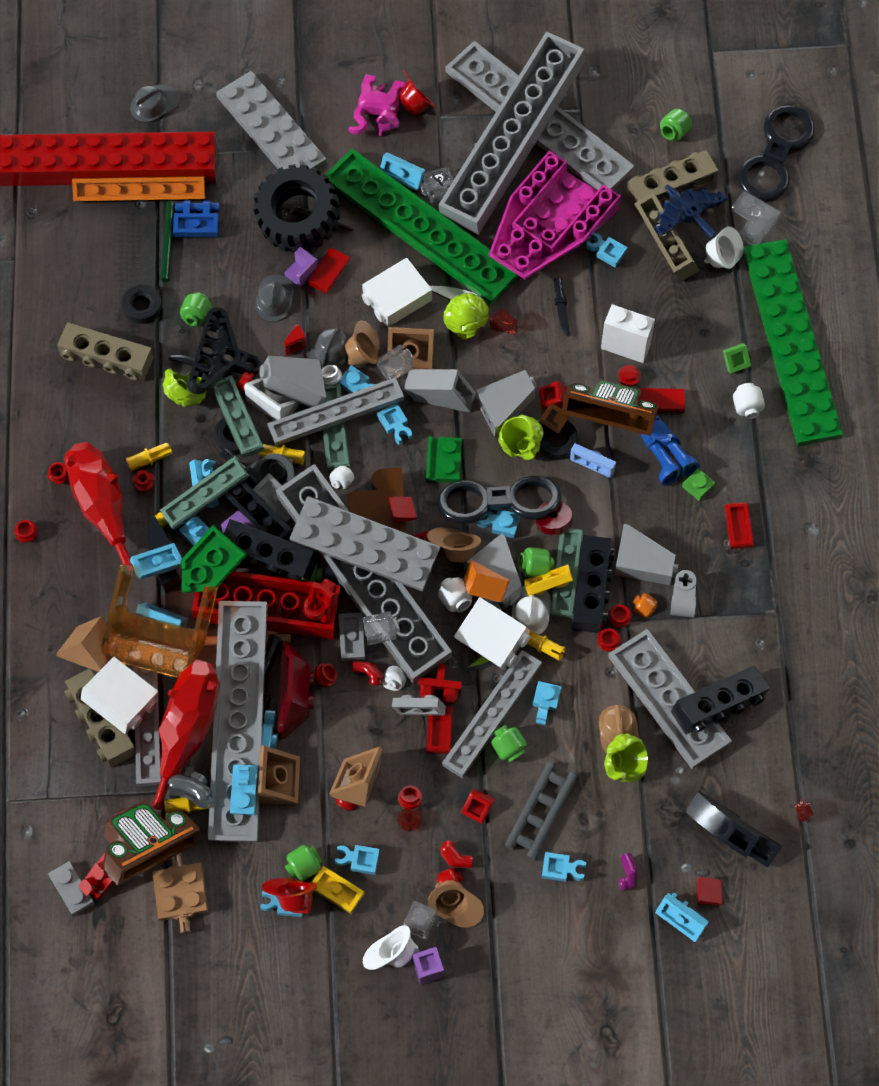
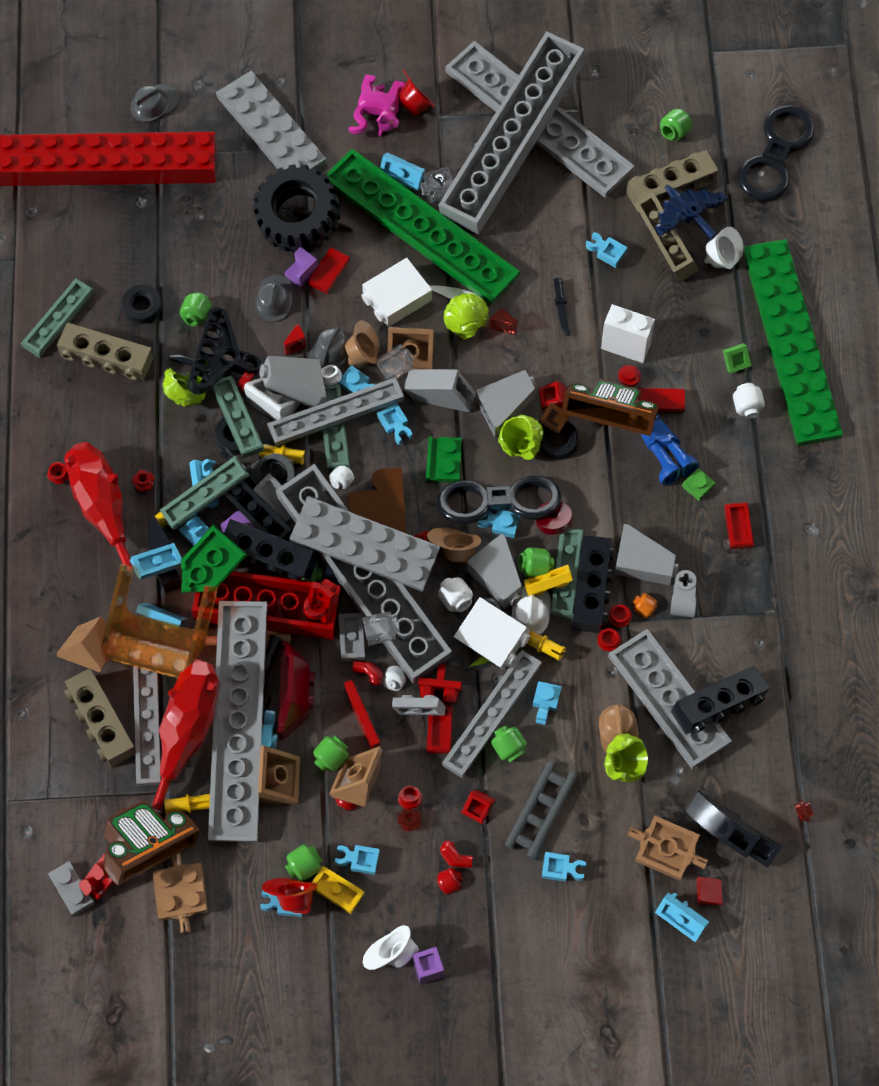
(26, 531): red plate -> none
(57, 317): none -> sand green tile
(119, 695): white brick -> none
(138, 188): orange plate -> none
(148, 456): yellow axle -> none
(168, 238): dark green bar -> none
(192, 788): dark grey piece -> none
(196, 224): blue plate -> none
(244, 790): medium azure plate -> none
(325, 674): red plate -> none
(331, 753): none -> bright green head
(361, 714): none -> red tile
(402, 509): red slope -> none
(420, 919): clear brick -> none
(456, 904): medium nougat piece -> none
(485, 582): orange slope -> none
(549, 217): dark pink wedge -> none
(593, 460): light blue plate -> none
(631, 872): magenta arm -> none
(667, 848): none -> medium nougat plate
(759, 215): clear plate -> none

